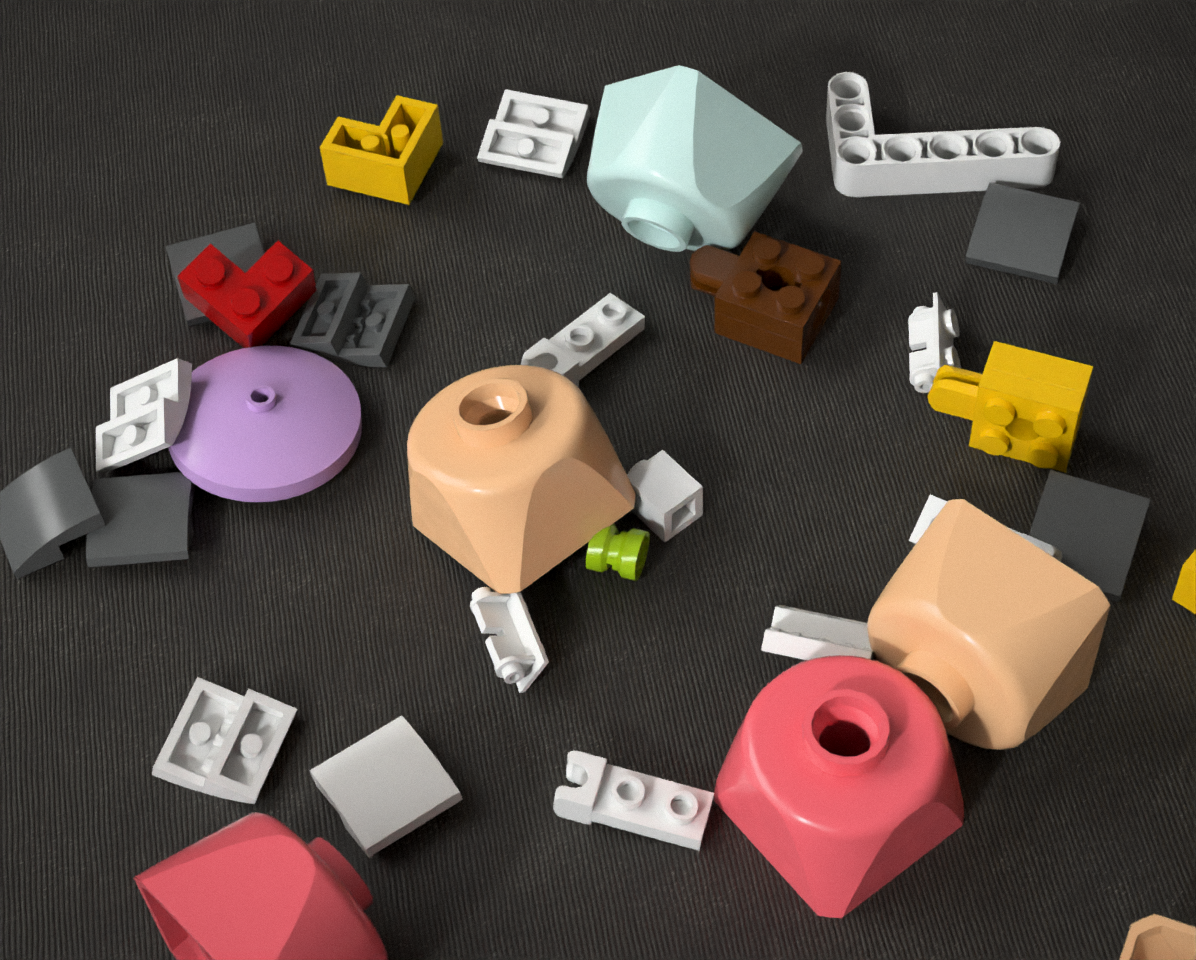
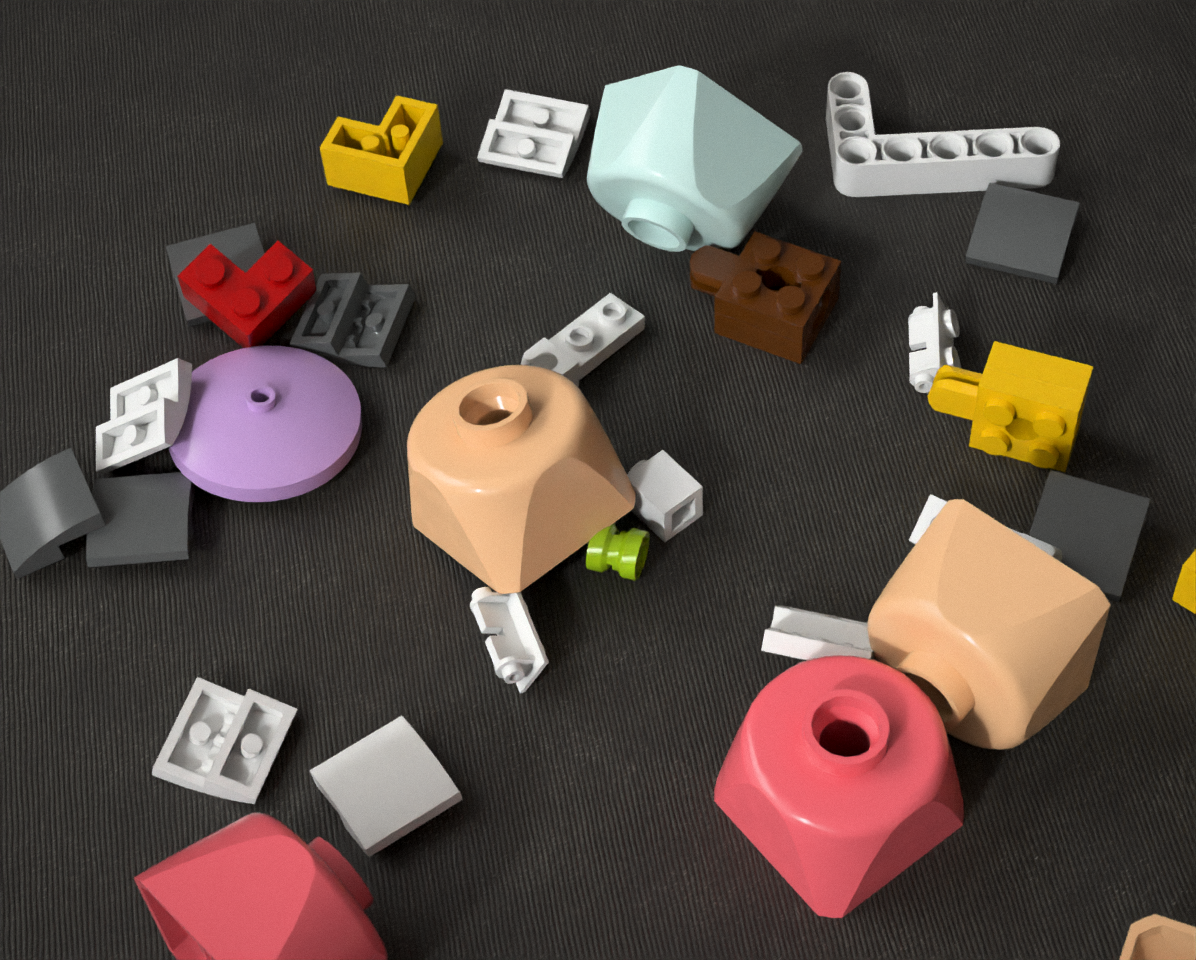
(632, 801): white plate -> none

